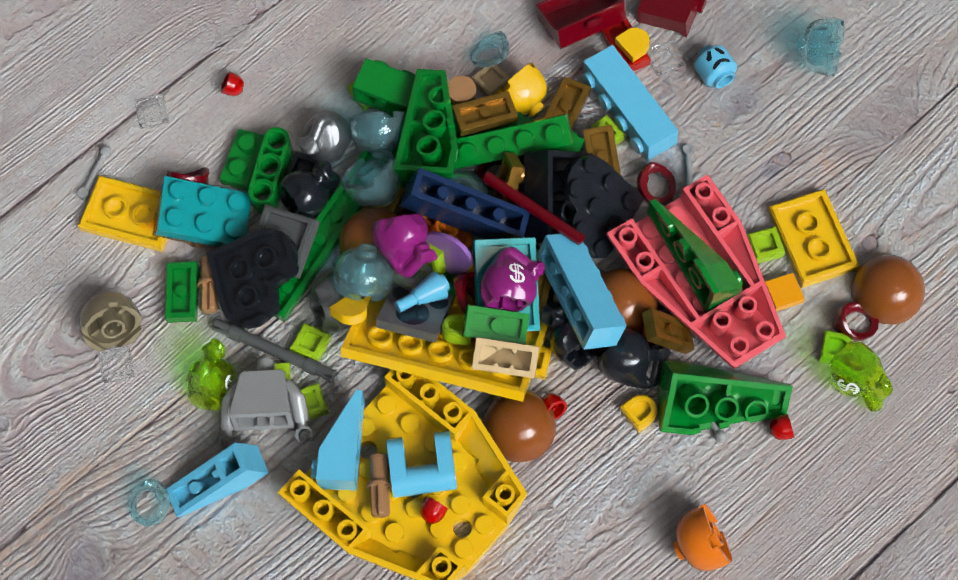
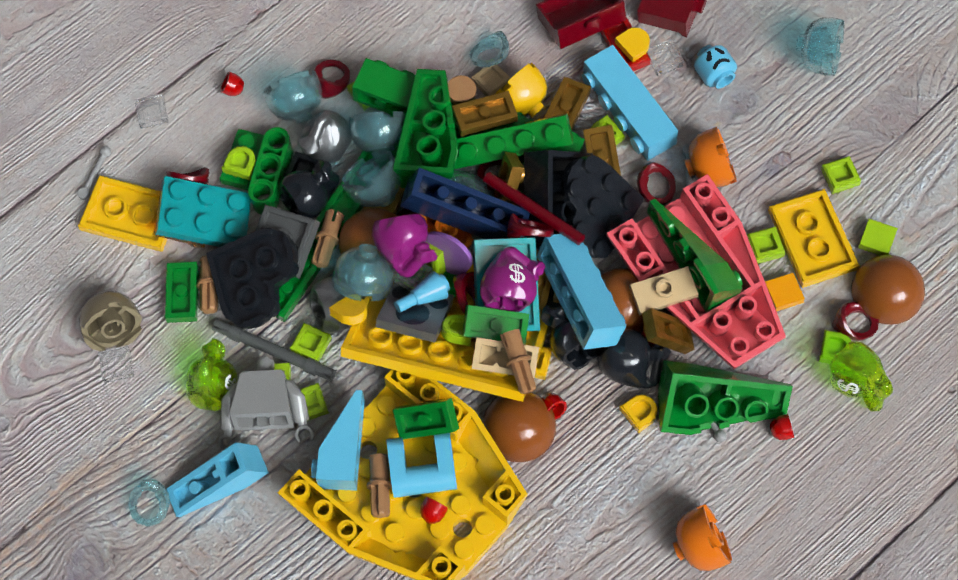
(240, 162): none -> lime tile
(295, 97): none -> clear light blue cylinder
(327, 239): none -> medium nougat axle
(329, 88): none -> dark red piece
(426, 419): none -> green plate
(518, 360): none -> medium nougat axle
(525, 227): none -> dark red piece
(664, 290): none -> tan plate
(710, 157): none -> orange cylinder
(840, 175): none -> lime tile
(877, 237): none -> lime tile

